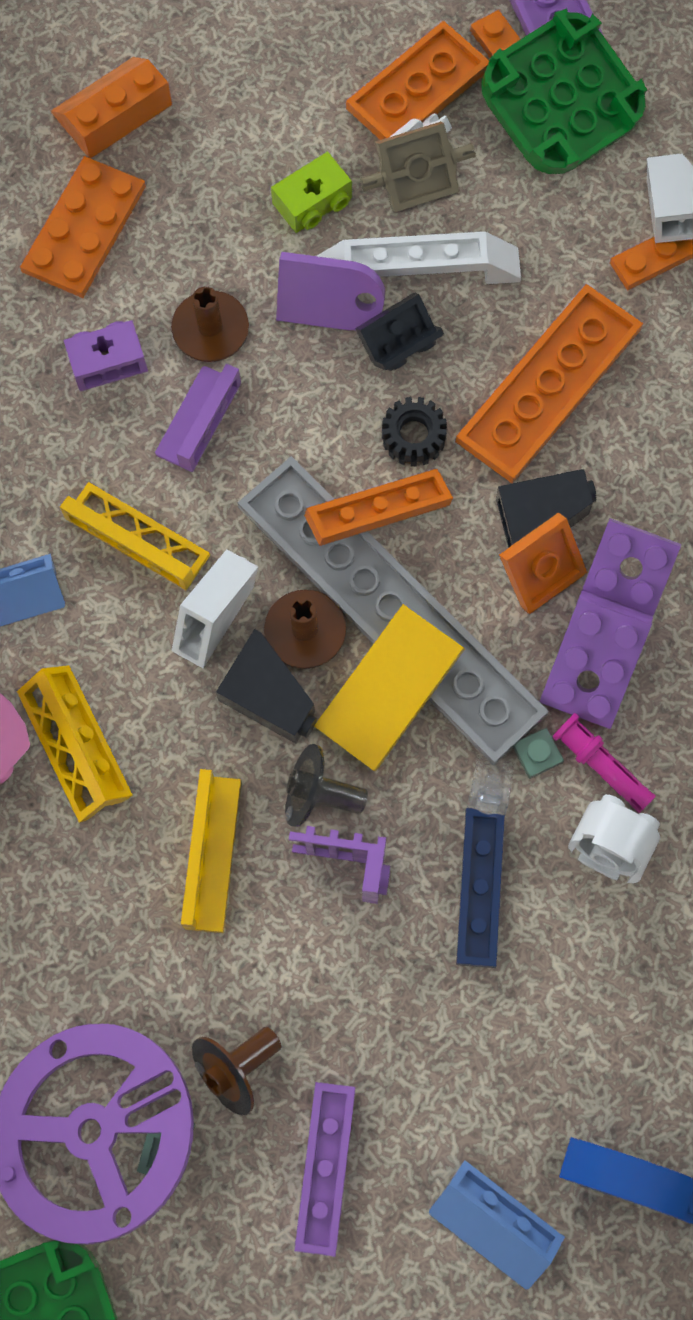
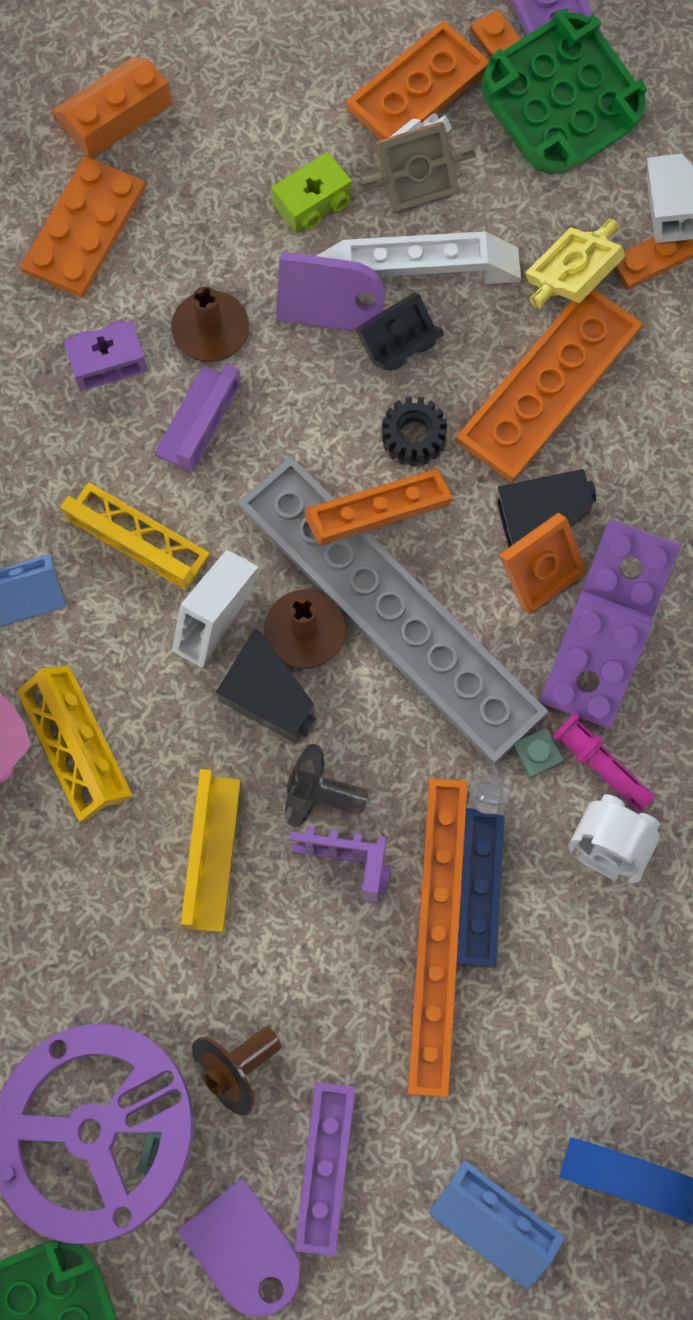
(241, 1248): none -> medium lavender tile
(389, 687): yellow tile -> none
(438, 939): none -> orange plate
(575, 264): none -> light yellow plate

